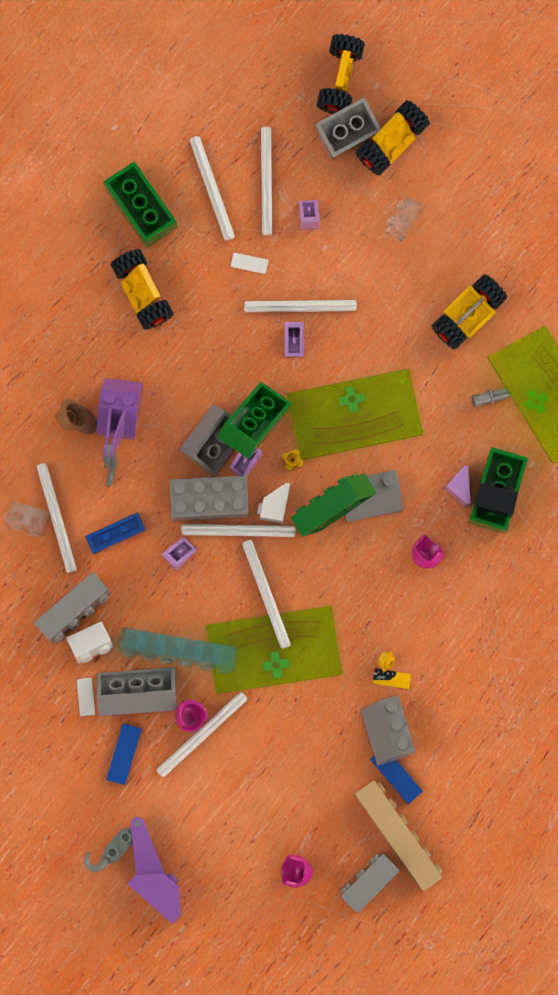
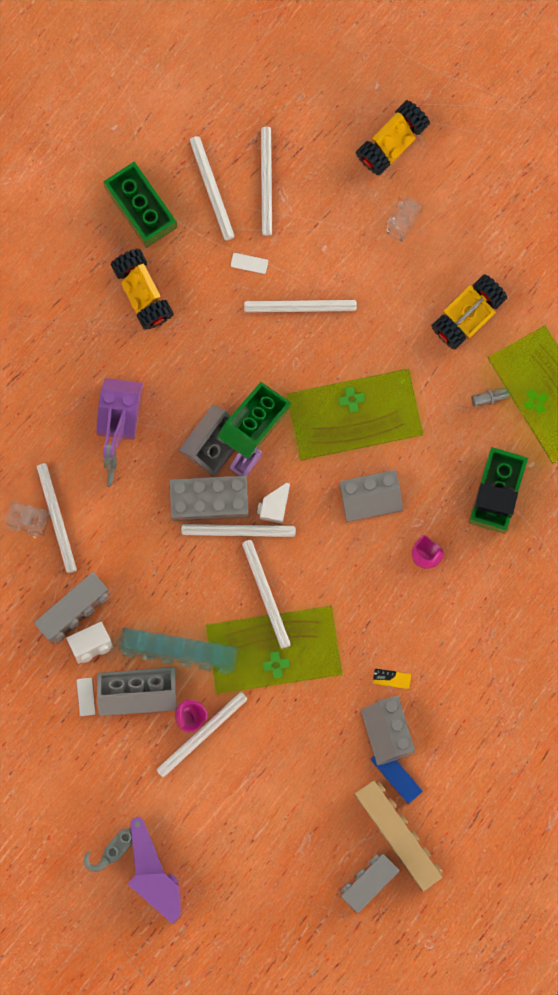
(76, 417): medium nougat piece -> none
(115, 533): blue tile -> none
(124, 754): blue tile -> none
(179, 553): lavender slope -> none
(294, 339): lavender slope -> none
(296, 463): yellow plate -> none
(296, 871): dark pink hair -> none
(309, 214): lavender slope -> none
(333, 504): green brick -> none
(347, 128): light grey slope -> none
(349, 50): black plate -> none
(386, 660): yellow plate -> none
(459, 487): lavender slope -> none

